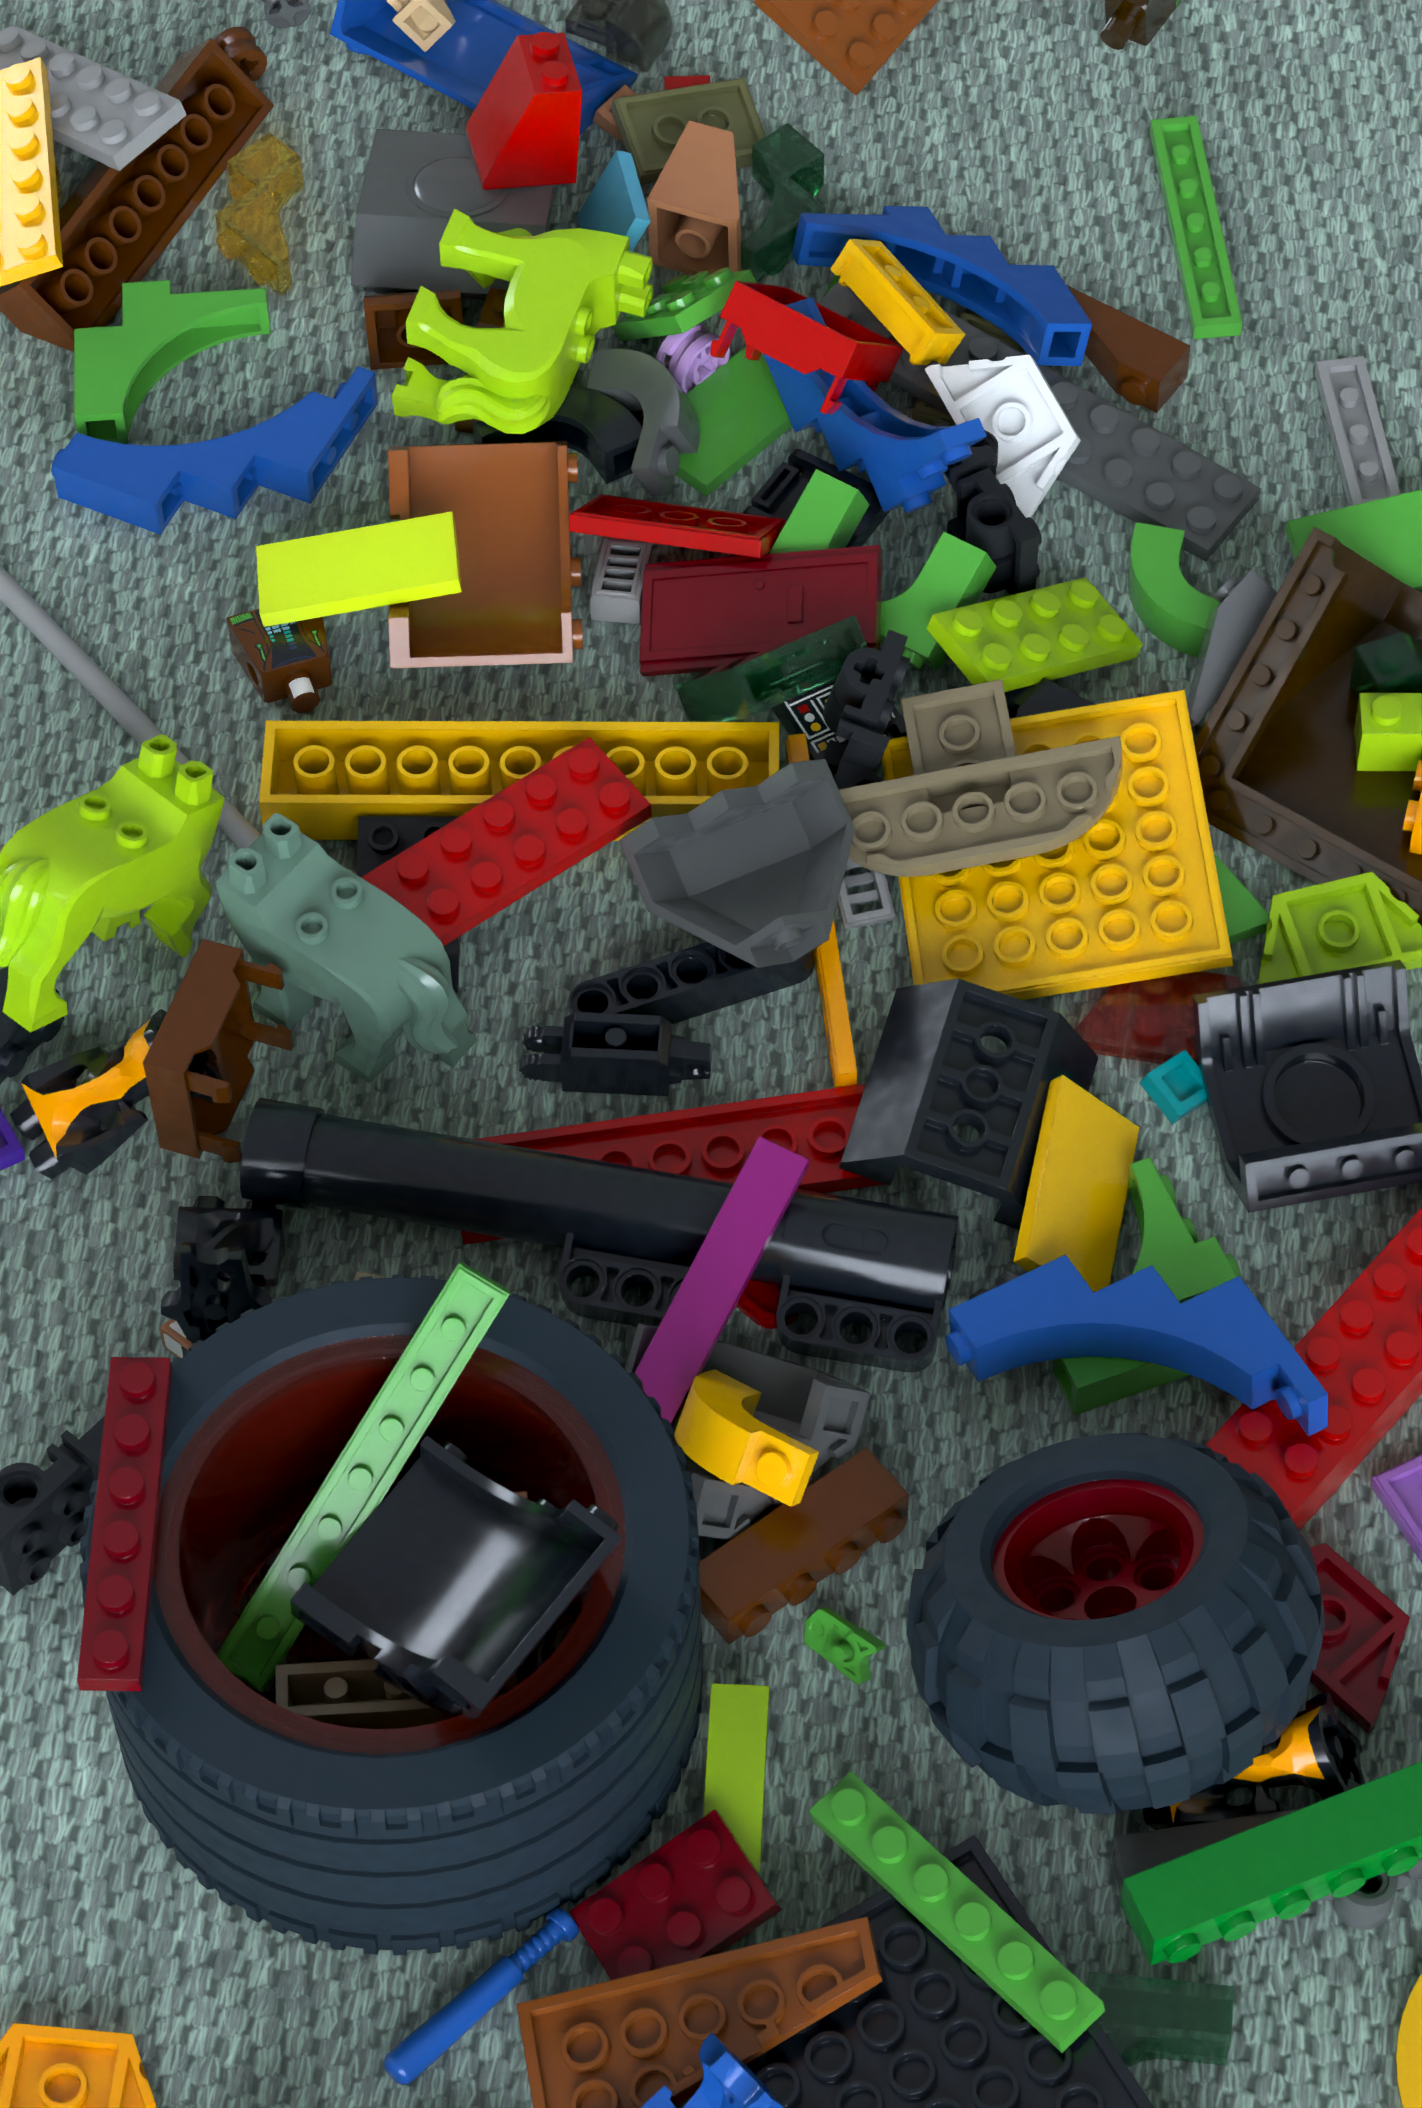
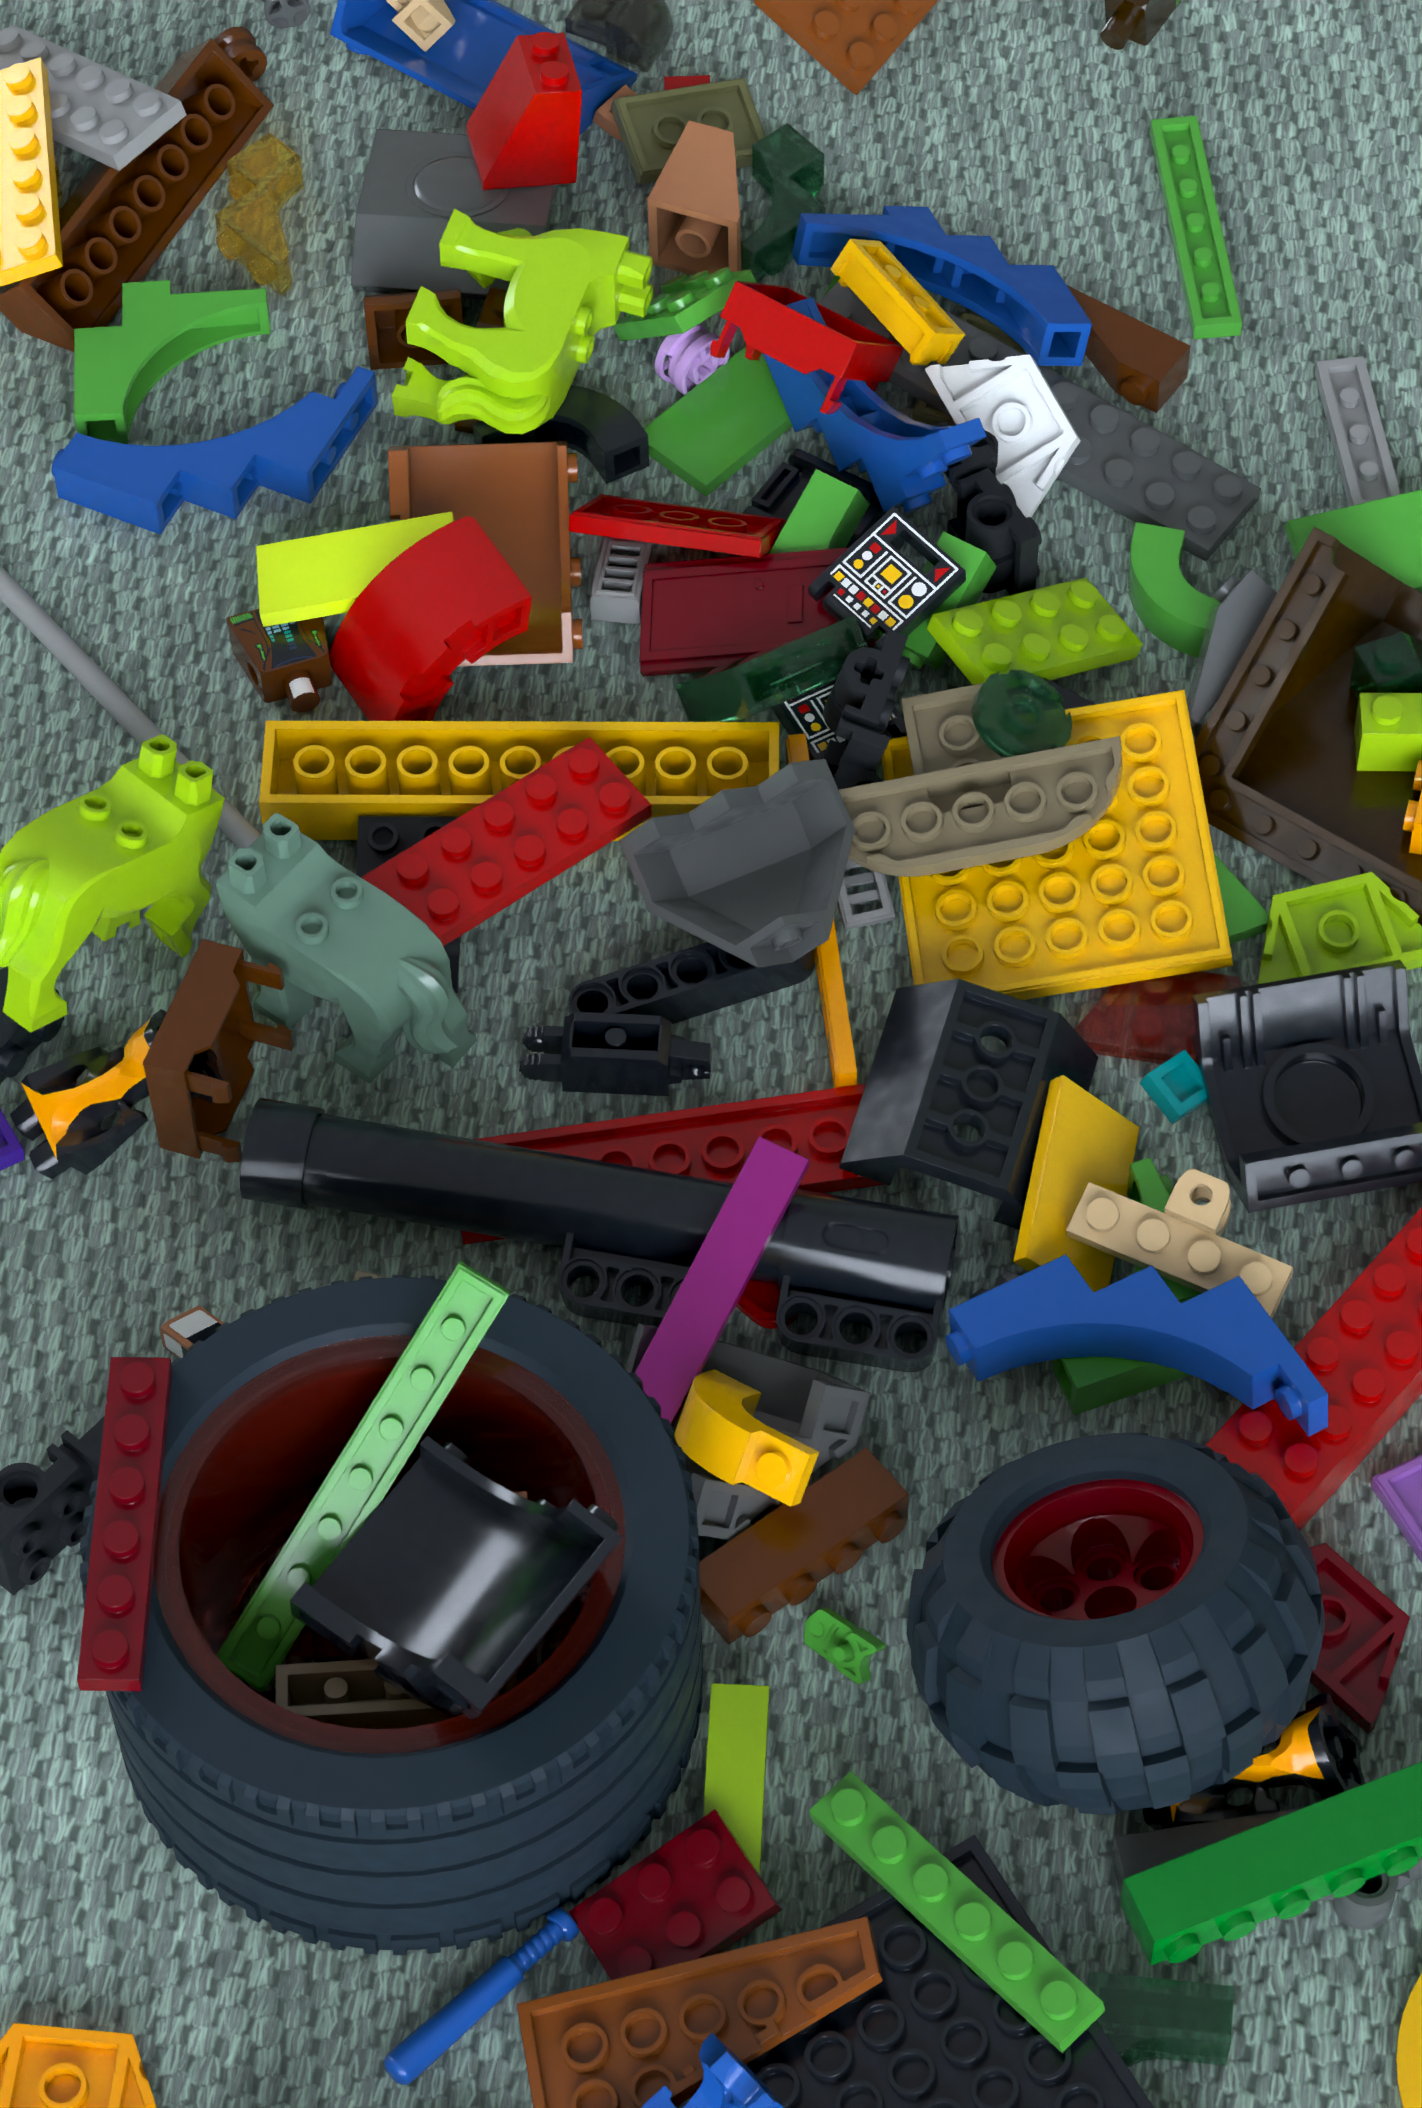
(215, 1263): black hips -> none
(425, 616): none -> red panel
(617, 201): medium azure tile -> none
(652, 393): dark grey arch -> none
(883, 584): none -> black container
(1020, 714): none -> clear green tile
(1182, 1241): none -> tan plate

